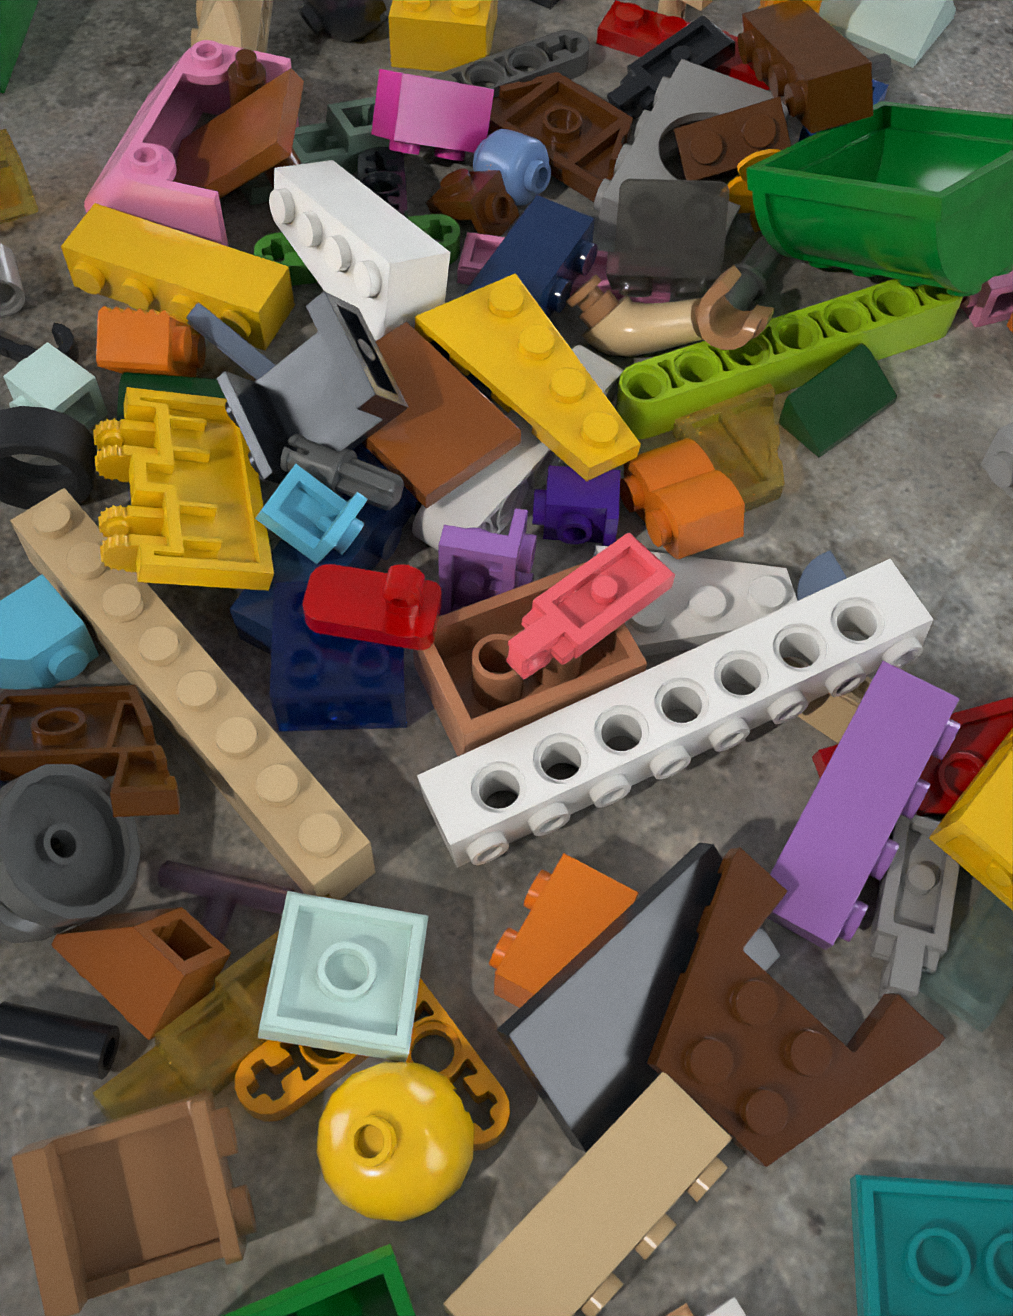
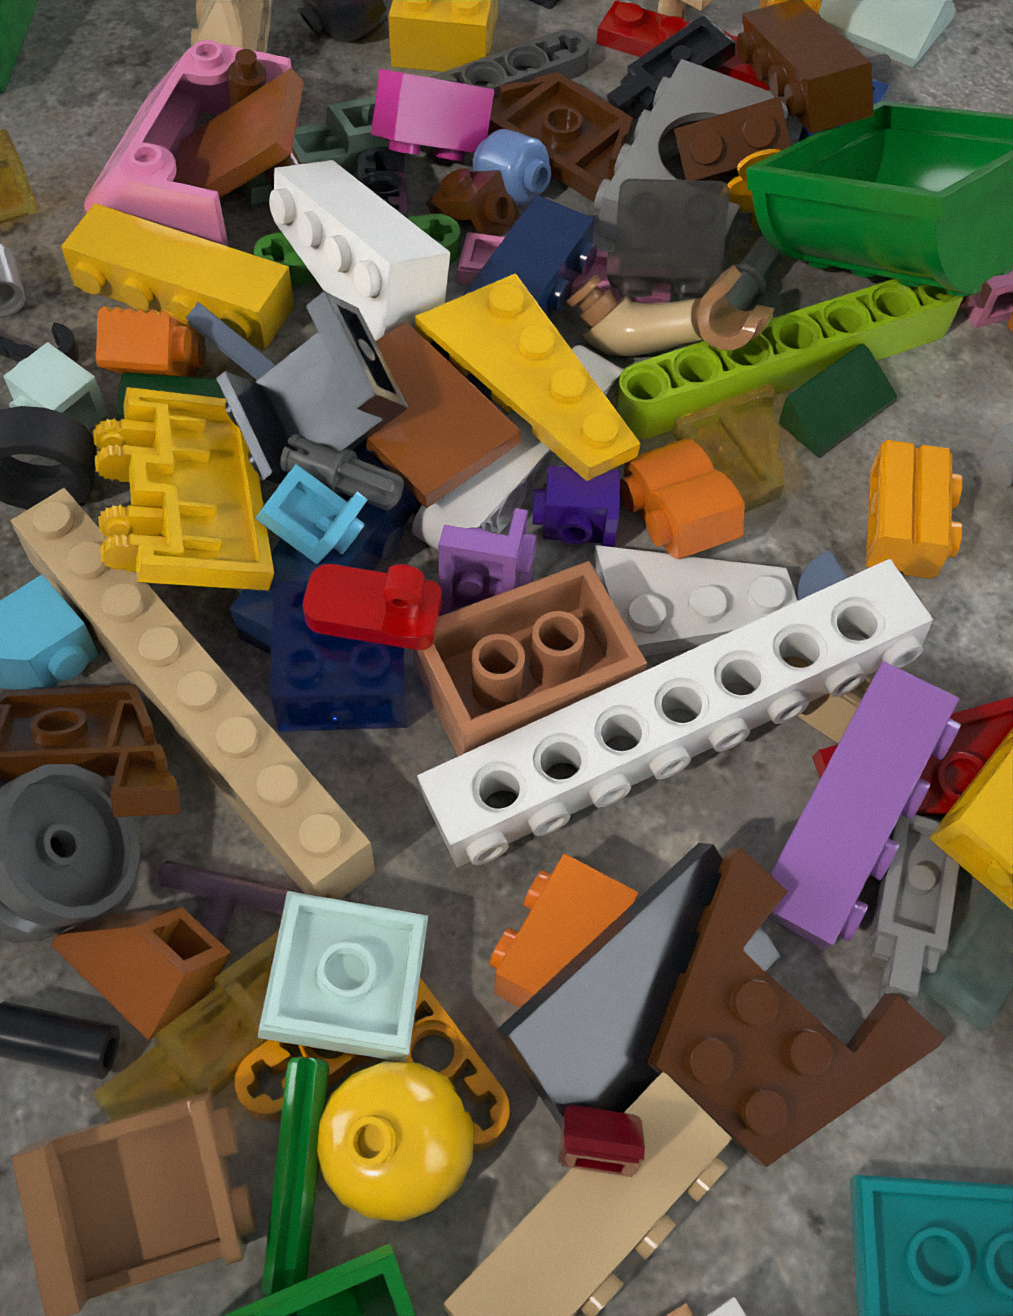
(295, 1175): none -> green axle
(588, 605): coral hinge -> none
(601, 1141): none -> dark red slope
(913, 508): none -> light orange brick

